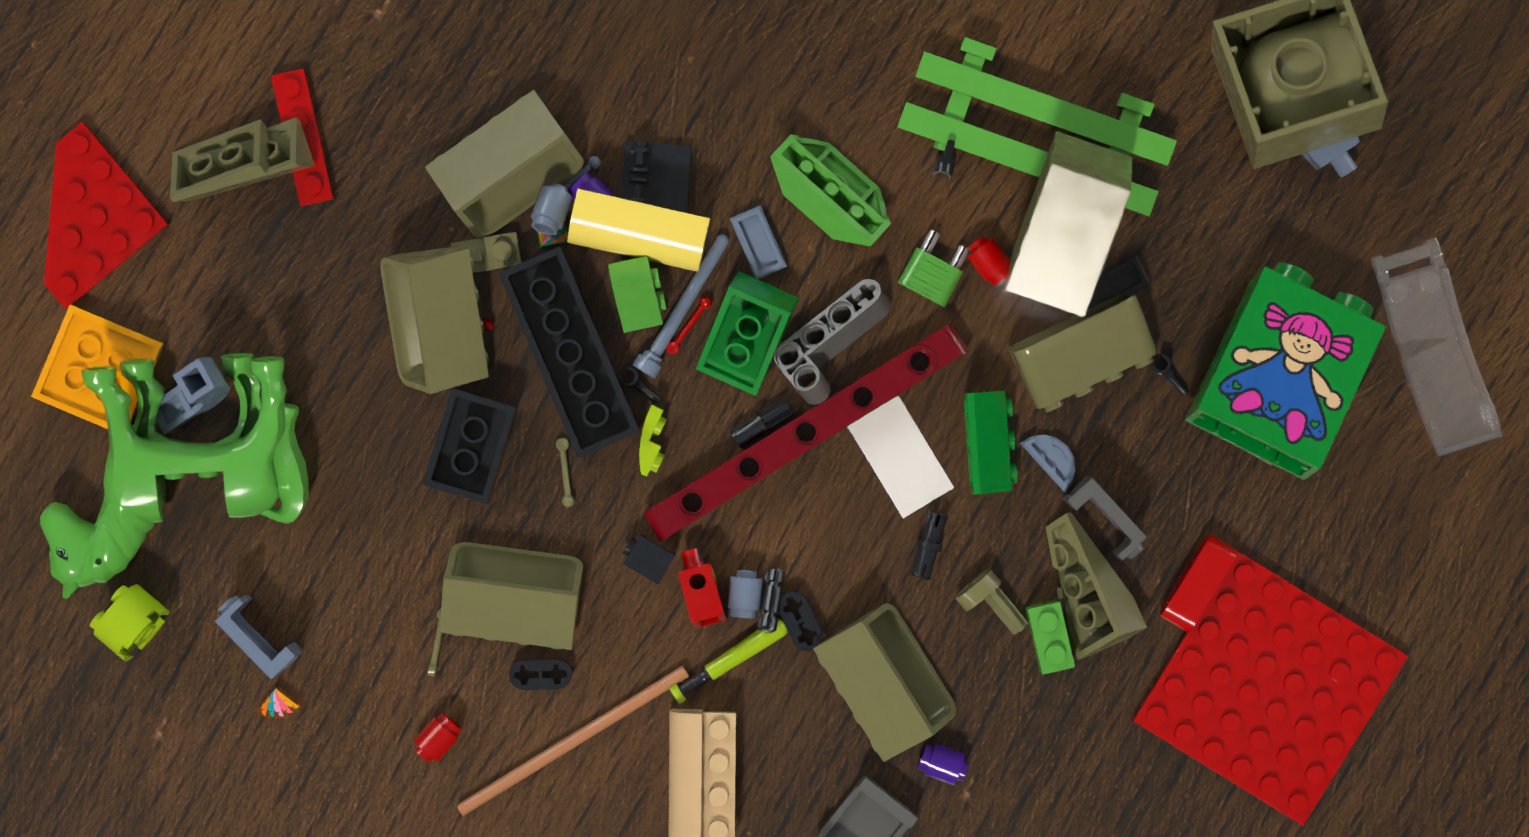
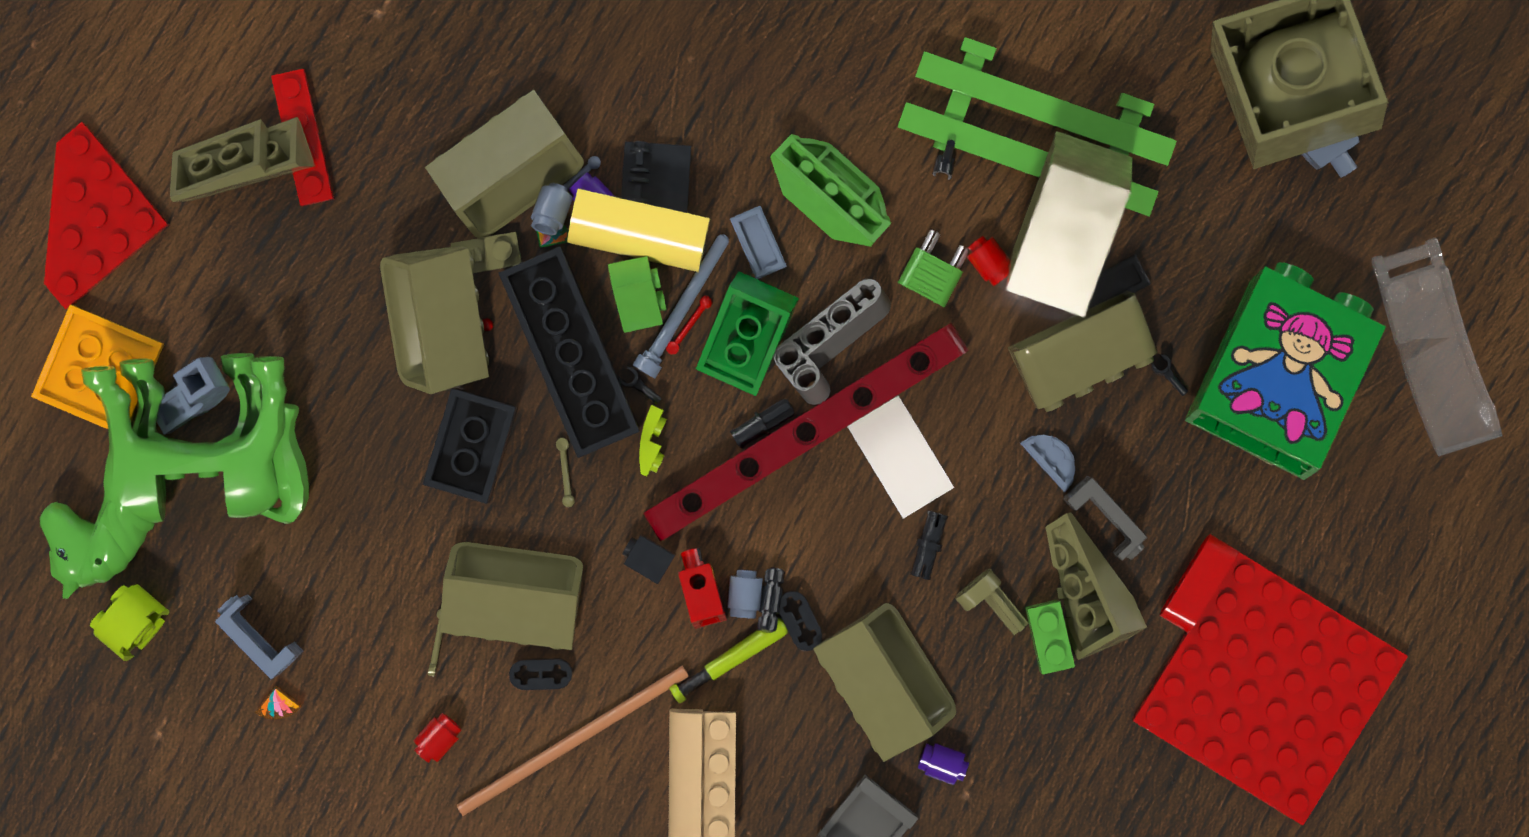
(989, 442): green slope -> none

